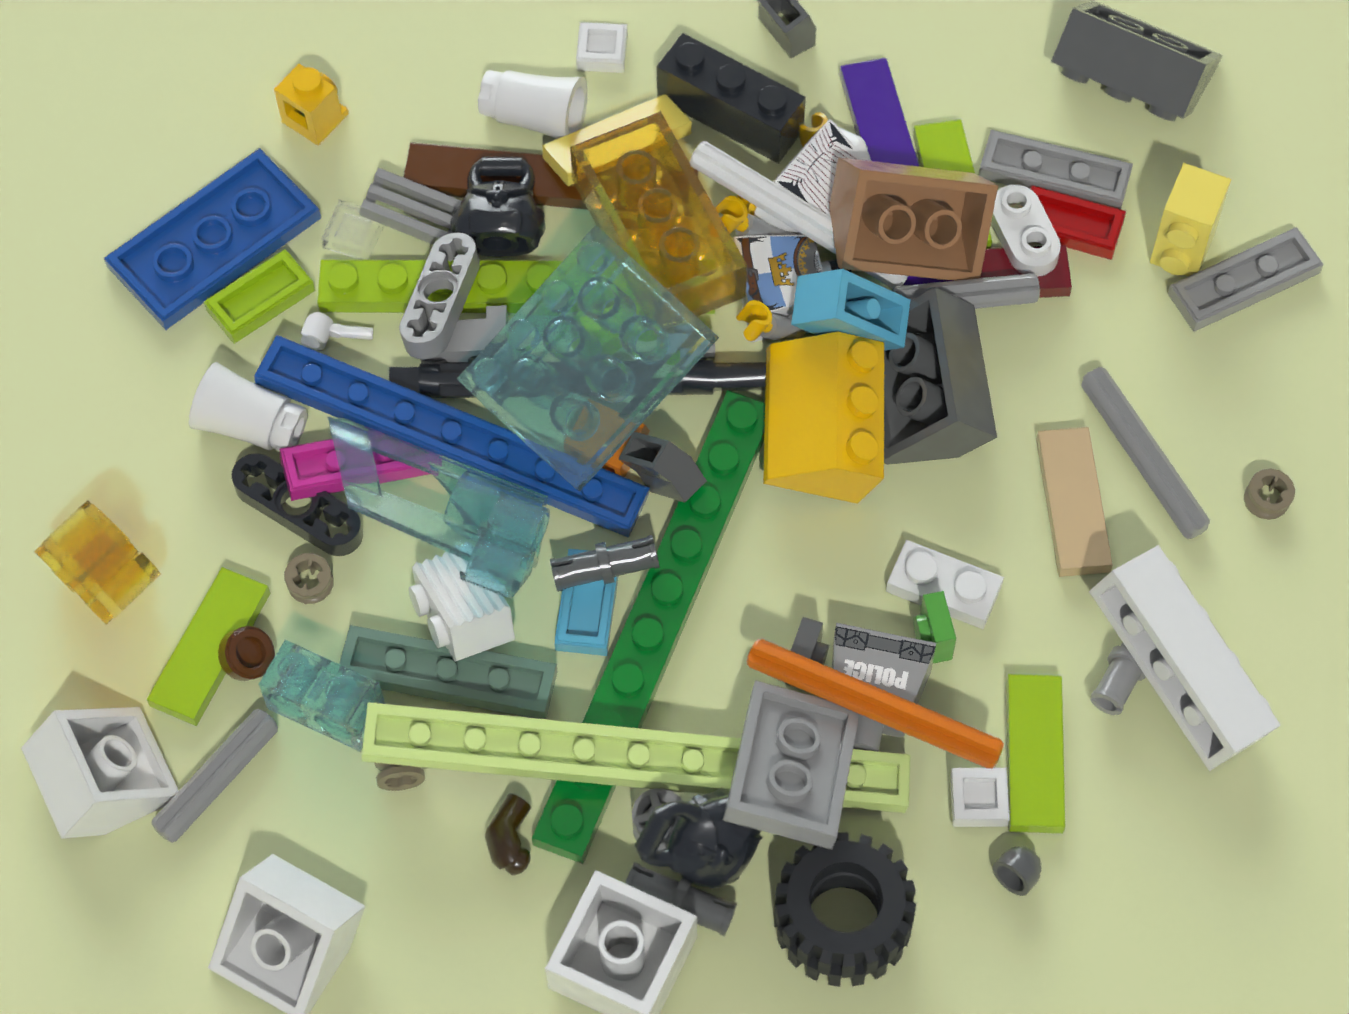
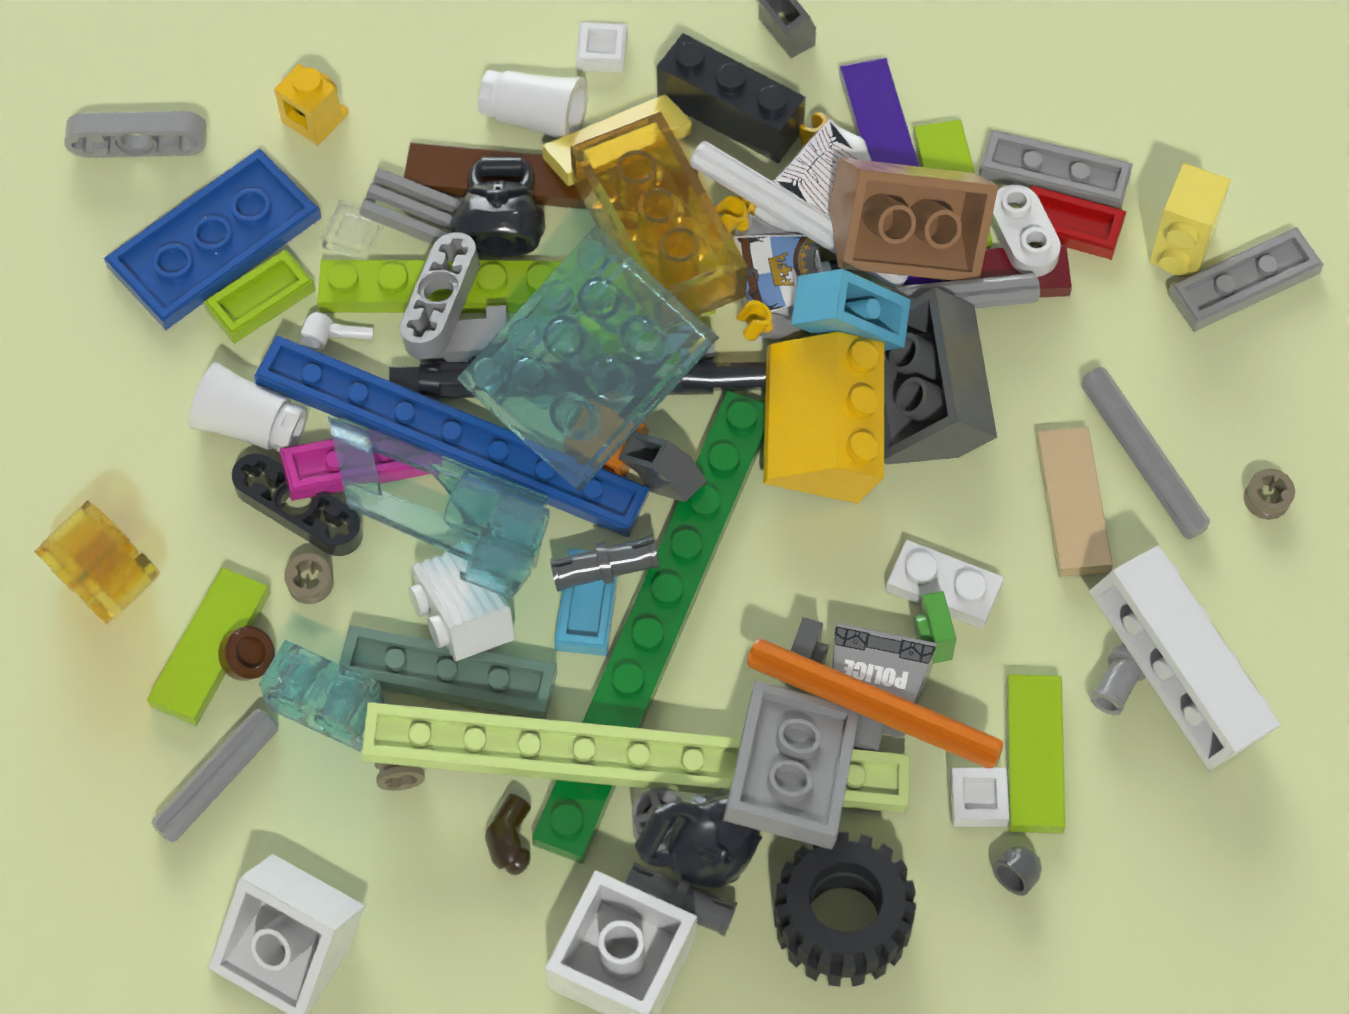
(98, 769): white slope -> none
(159, 134): none -> light grey beam
(1134, 60): dark grey slope -> none

